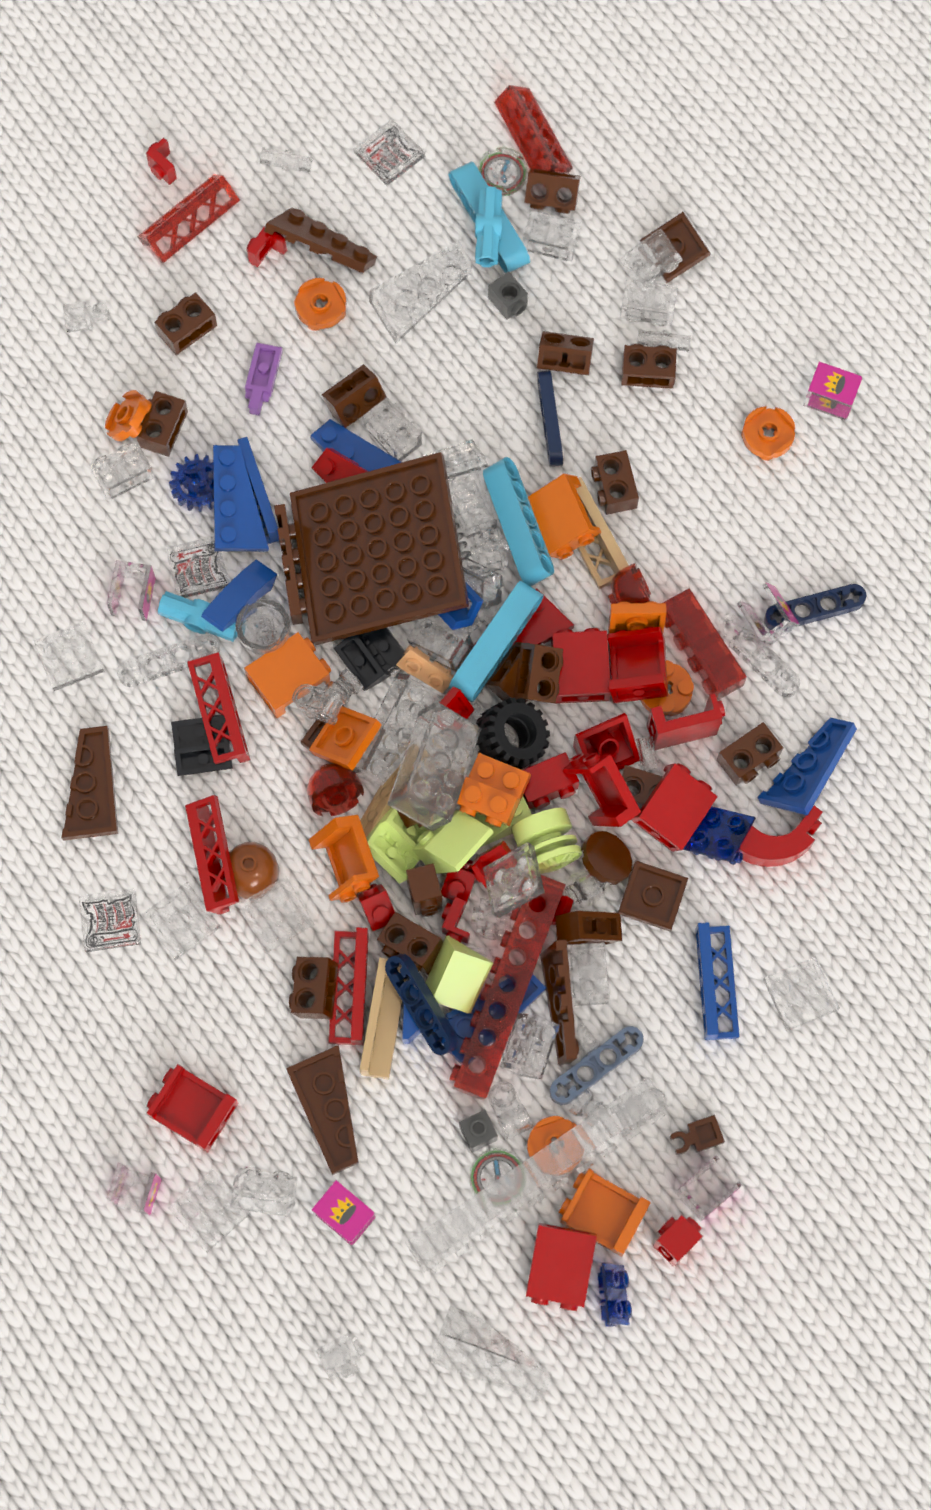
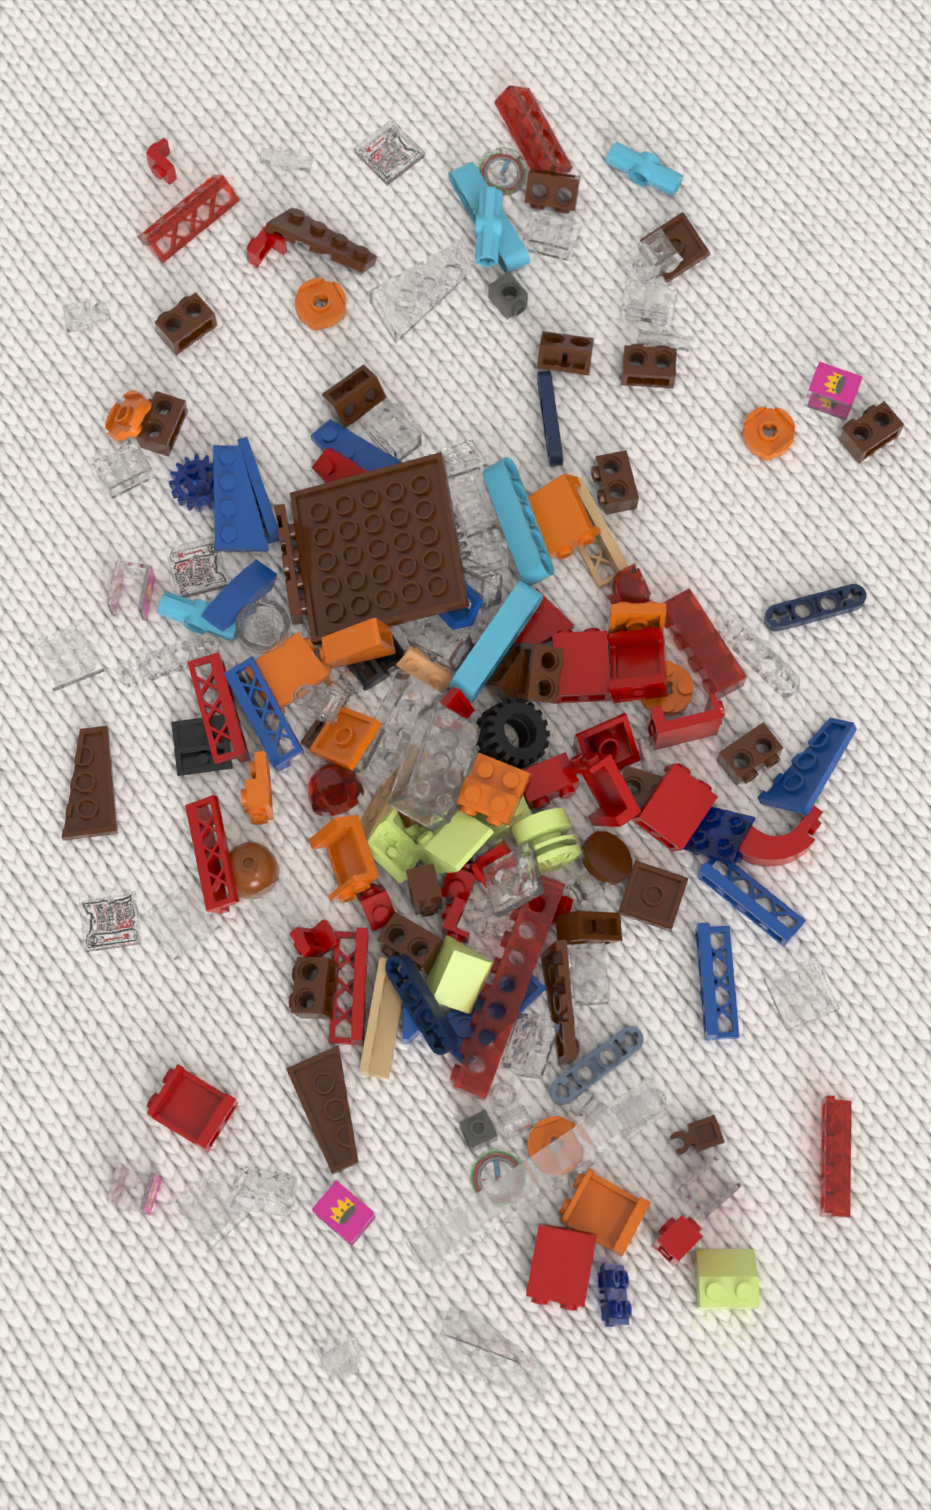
(258, 716): none -> blue fence
(258, 793): none -> orange plate
(262, 376): medium lavender hinge -> none
(314, 941): none -> red bracket
(357, 644): none -> orange slope
(644, 168): none -> medium azure piece
(726, 1279): none -> yellowish green slope
(746, 903): none -> blue fence
(779, 631): clear piece -> none
(835, 1158): none -> clear red fence
(875, 435): none -> reddish brown brick

